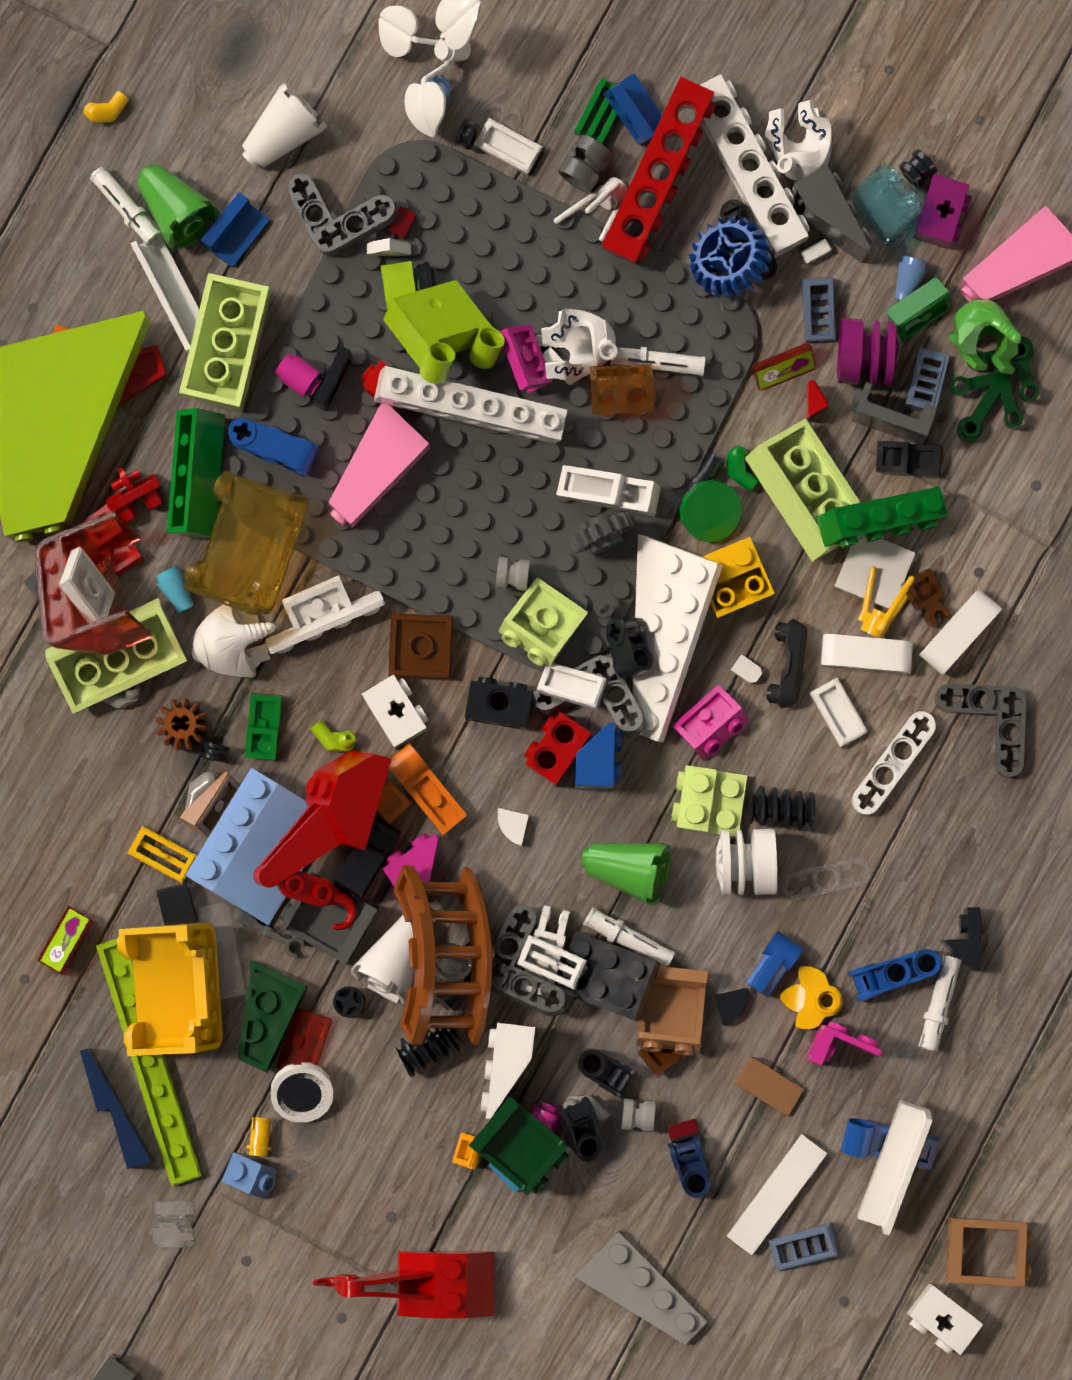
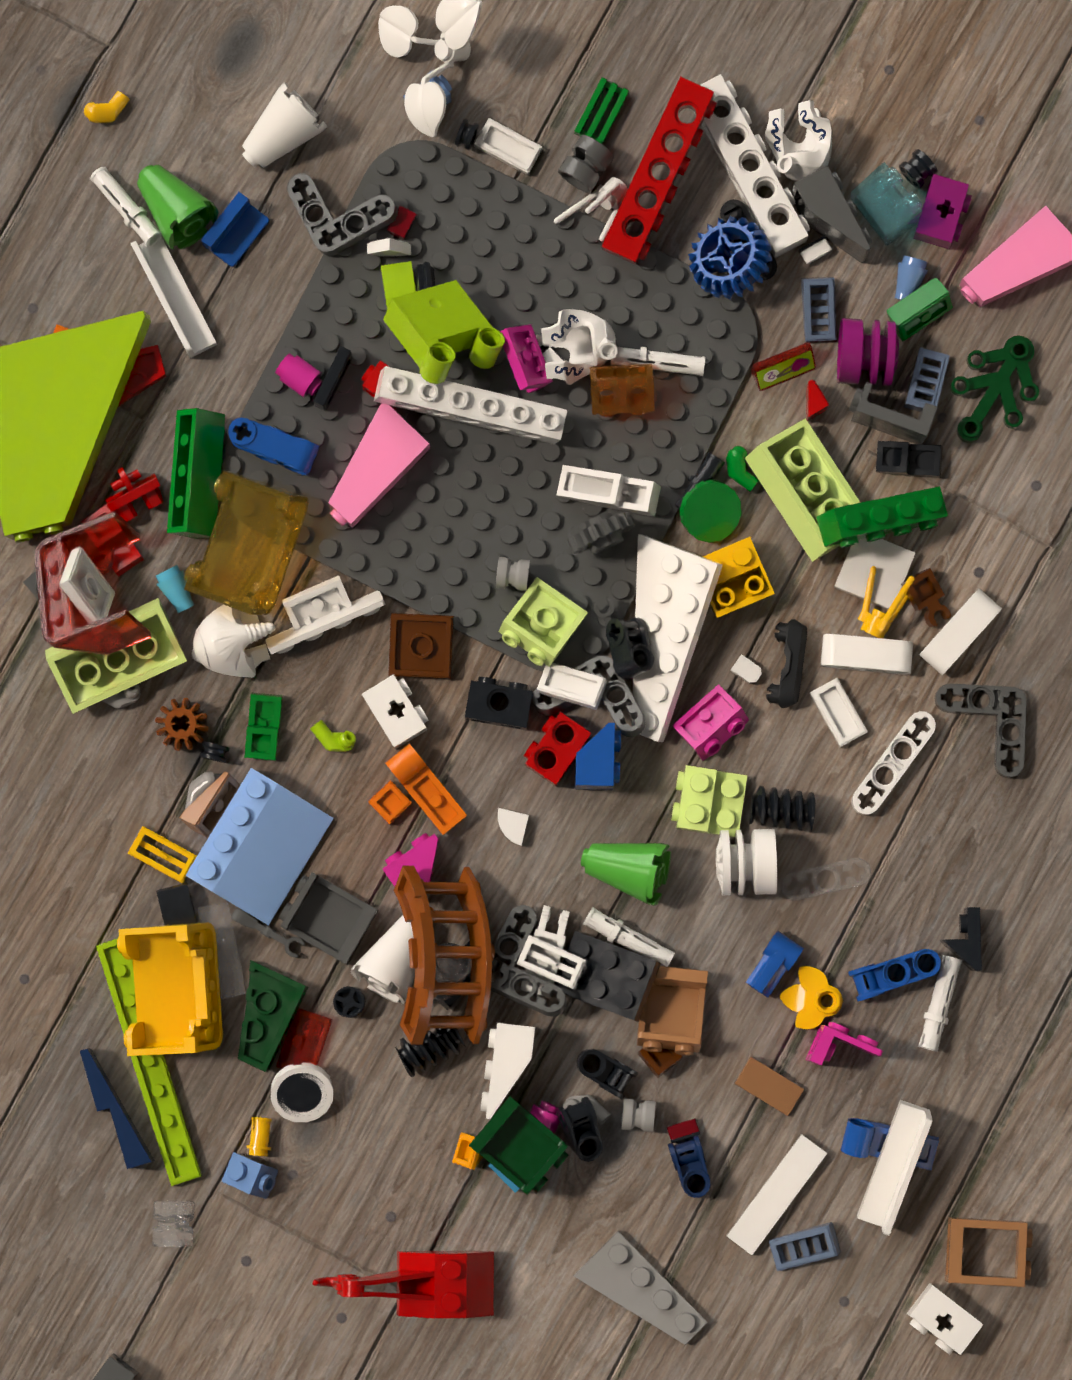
(66, 940): slope -> none
(225, 342): yellowish green slope -> none
(339, 812): red slope -> none
(364, 865): black piece -> none
(634, 108): blue panel -> none
(731, 1004): black tile -> none
(977, 321): bright green piece -> none

